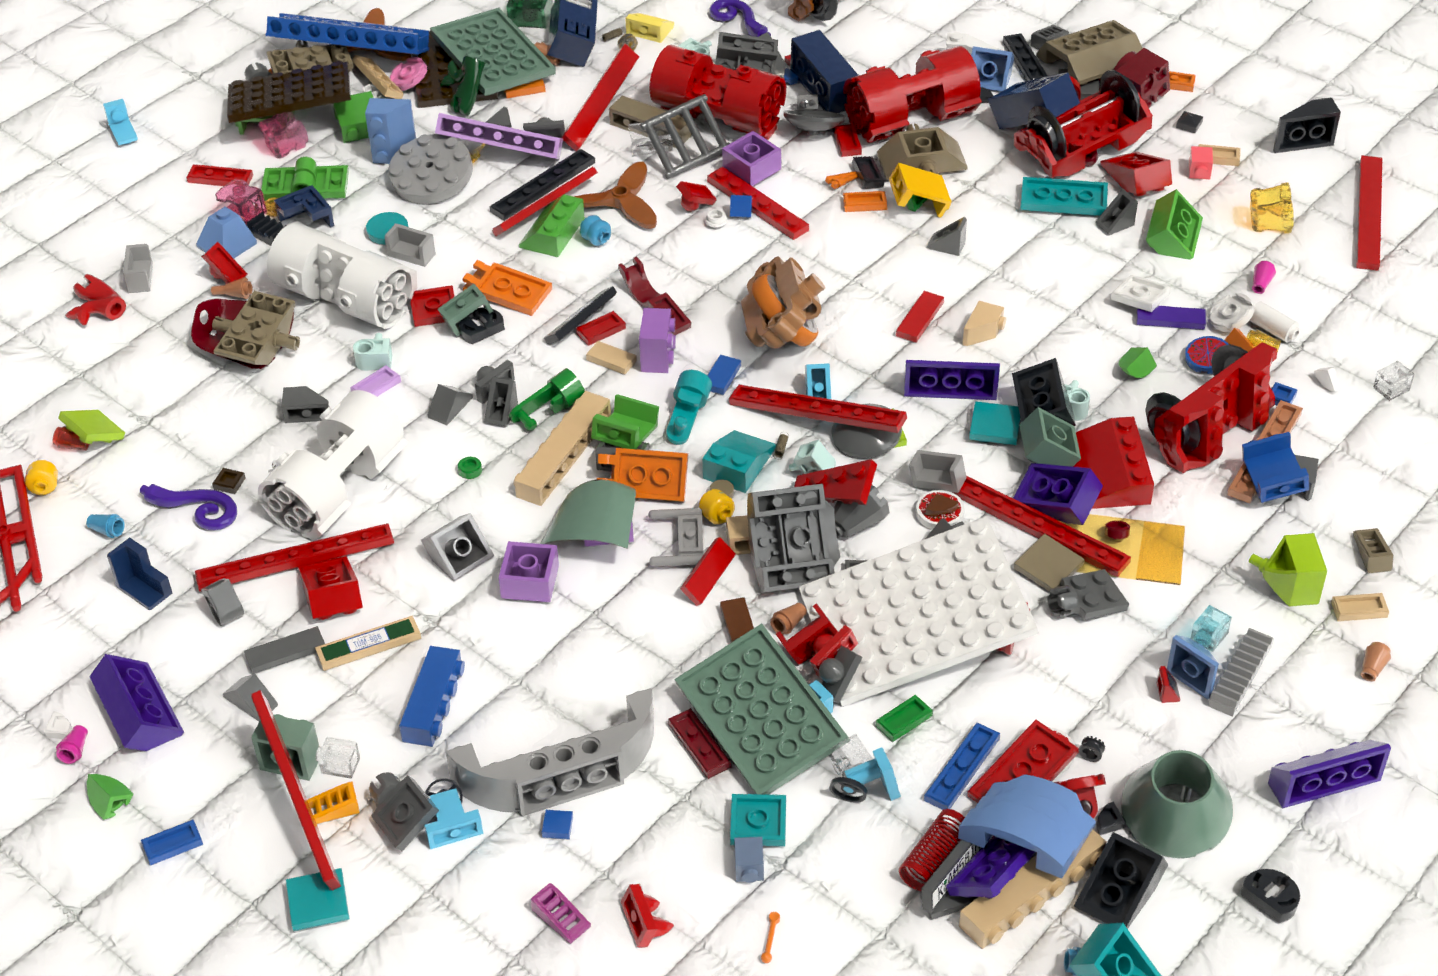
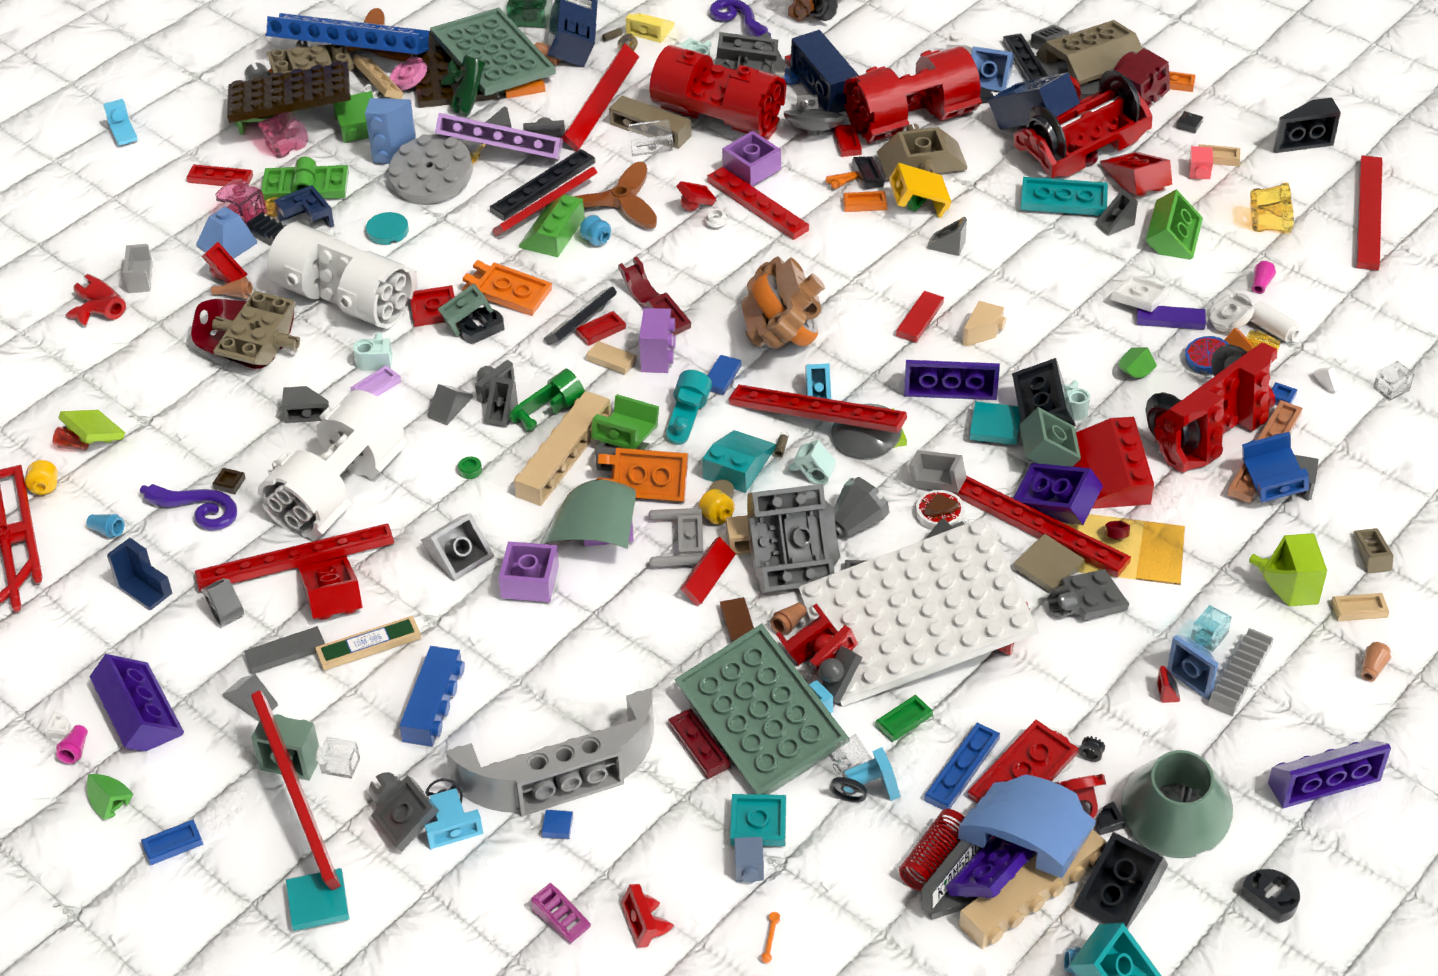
(340, 810): light orange slope -> none
(410, 245): light grey panel -> none
(683, 109): dark grey bar -> none
(740, 206): blue tile -> none
(843, 483): red wing -> none

